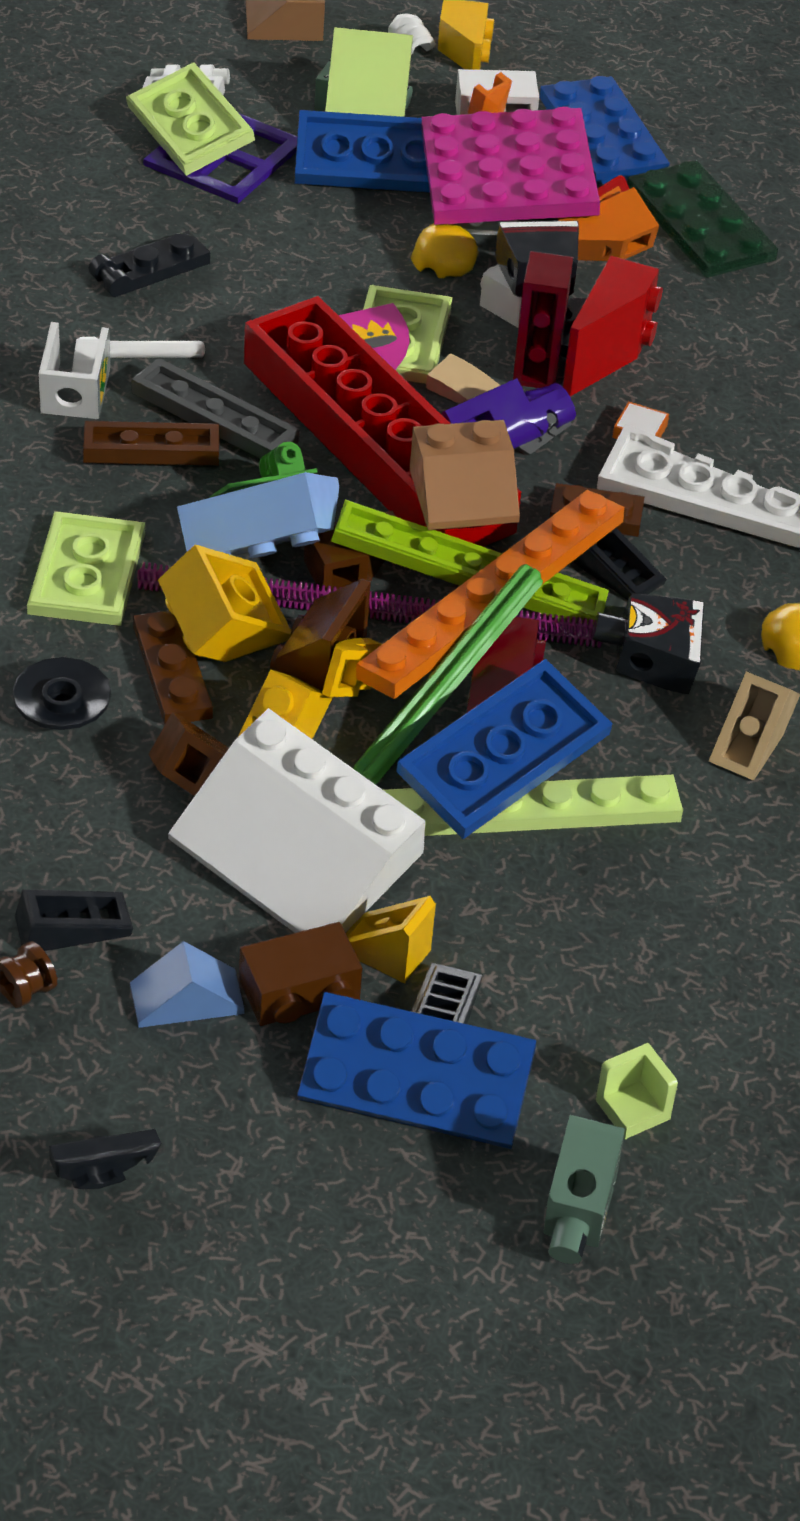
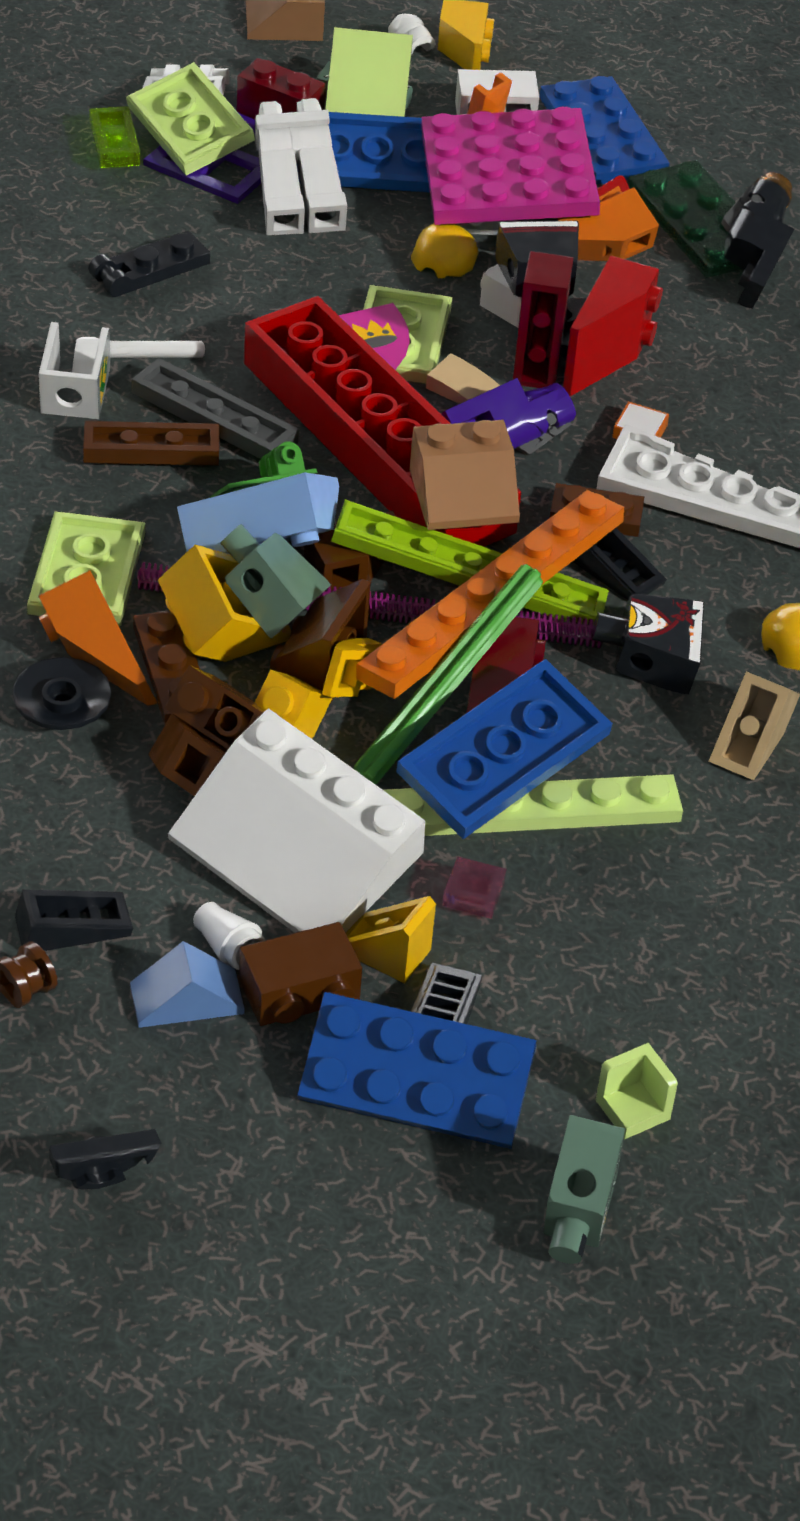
(90, 633): none -> orange slope
(114, 137): none -> clear neon green plate
(212, 706): none -> reddish brown slope
(226, 932): none -> white cone
(270, 82): none -> dark red brick
(271, 579): none -> sand green torso
(302, 139): none -> white hips
(474, 887): none -> clear pink plate
(758, 233): none -> black plate

